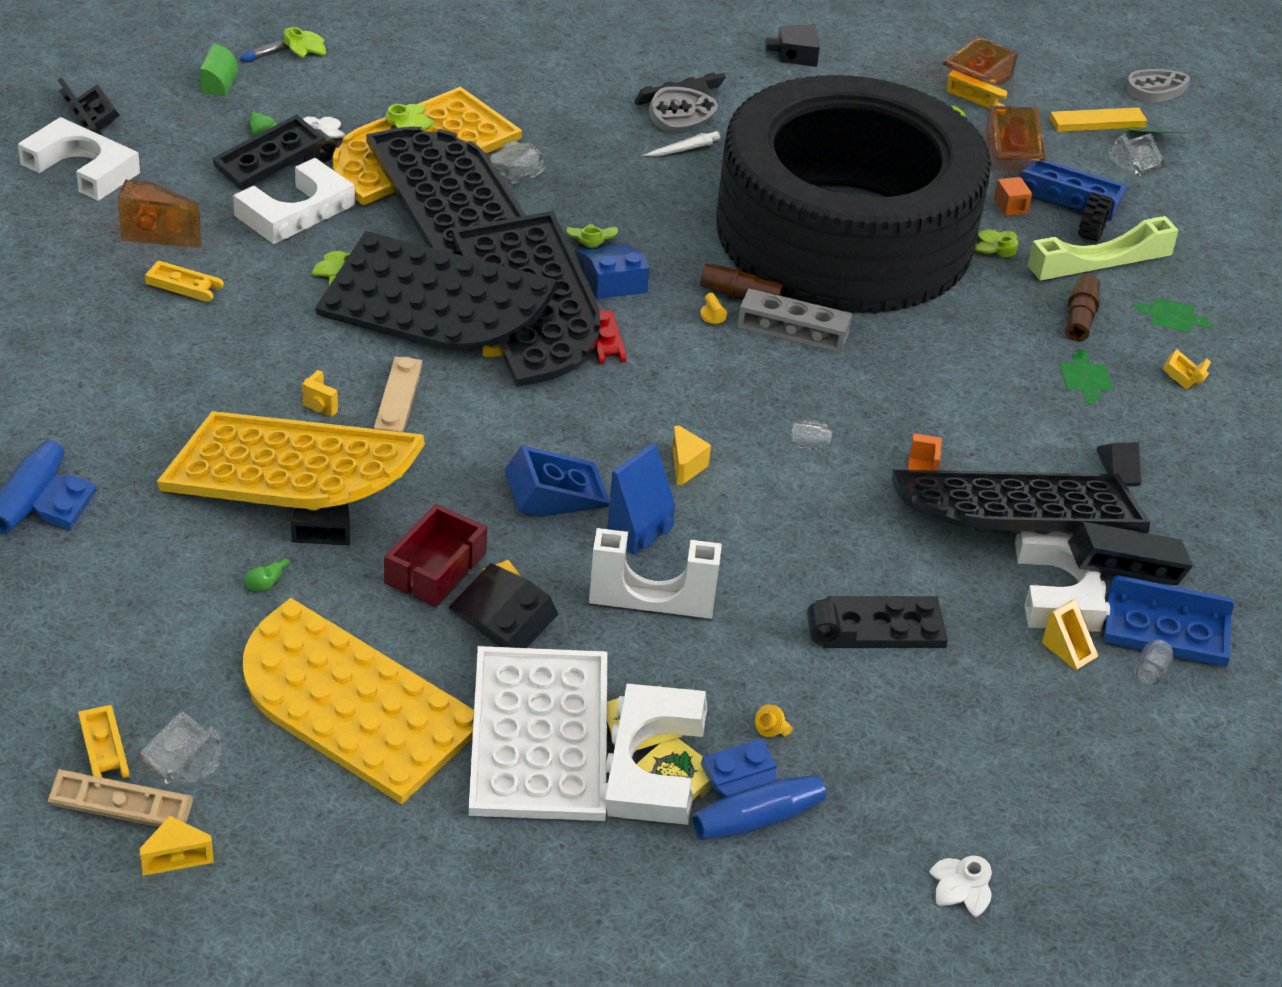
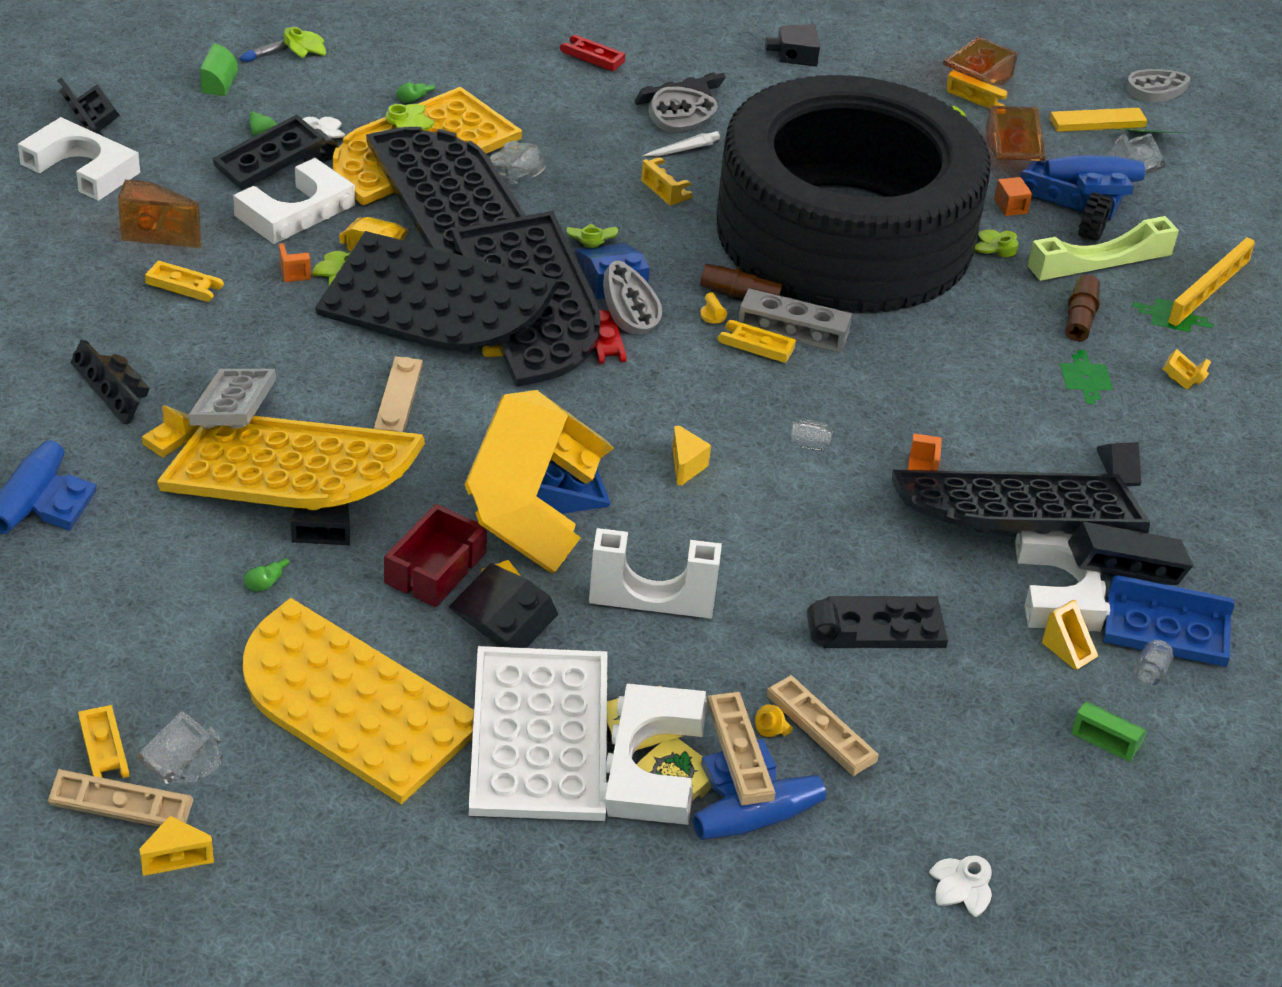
(111, 380): none -> black bracket
(170, 434): none -> yellow slope
(232, 397): none -> light grey piece
(294, 266): none -> orange panel
(319, 396): yellow bracket -> none
(360, 225): none -> yellow slope
(412, 92): none -> bright green piece
(511, 467): none -> yellow slope
(593, 52): none -> red hinge
(620, 306): none -> light grey piece
(641, 499): blue slope -> none
(664, 184): none -> yellow hinge
(740, 748): none -> tan plate
(757, 341): none -> yellow hinge
(822, 725): none -> tan plate
(1097, 173): none -> blue plate
(1108, 731): none -> bright green brick
(1211, 281): none -> yellow tile

